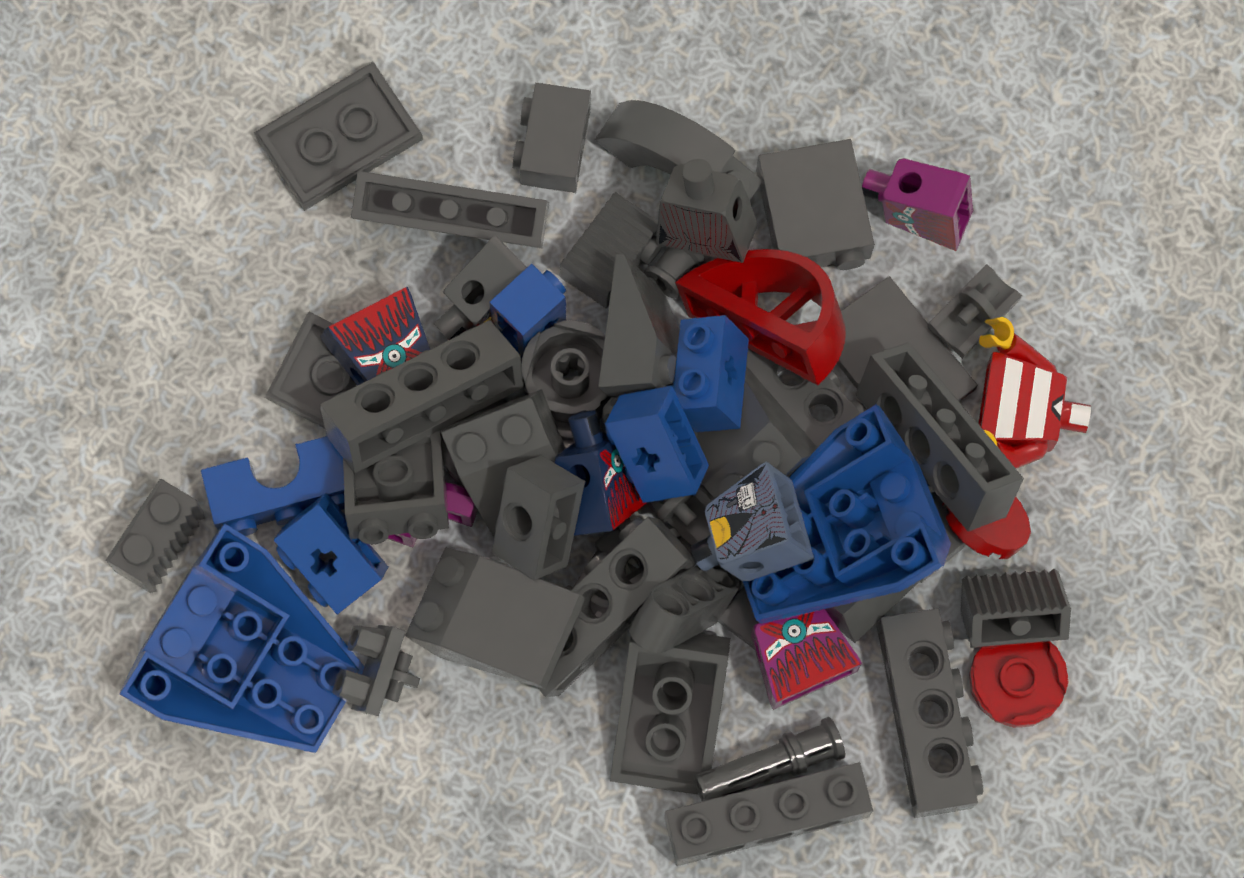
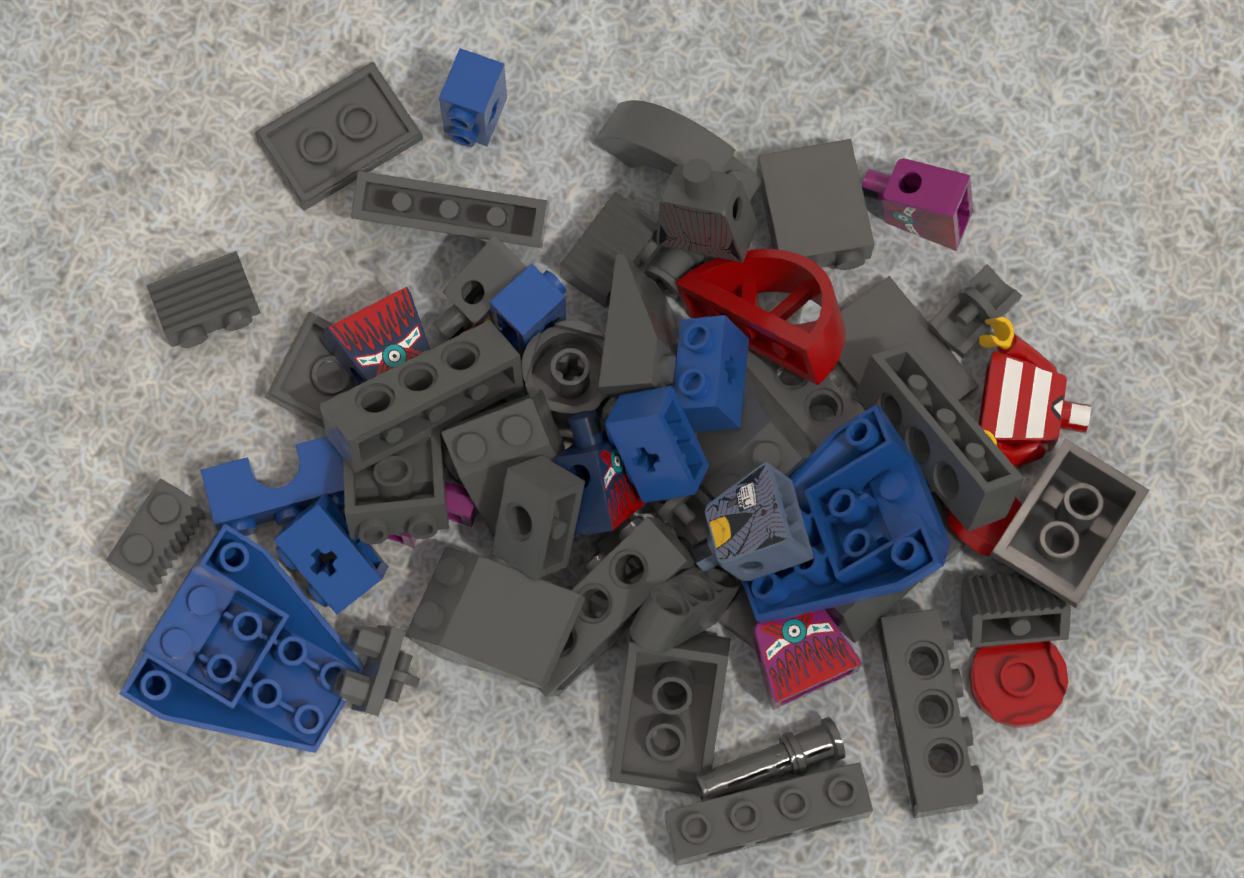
(204, 301): none -> dark grey brick
(473, 98): none -> blue brick
(554, 137): dark grey brick -> none
(1070, 522): none -> dark grey slope

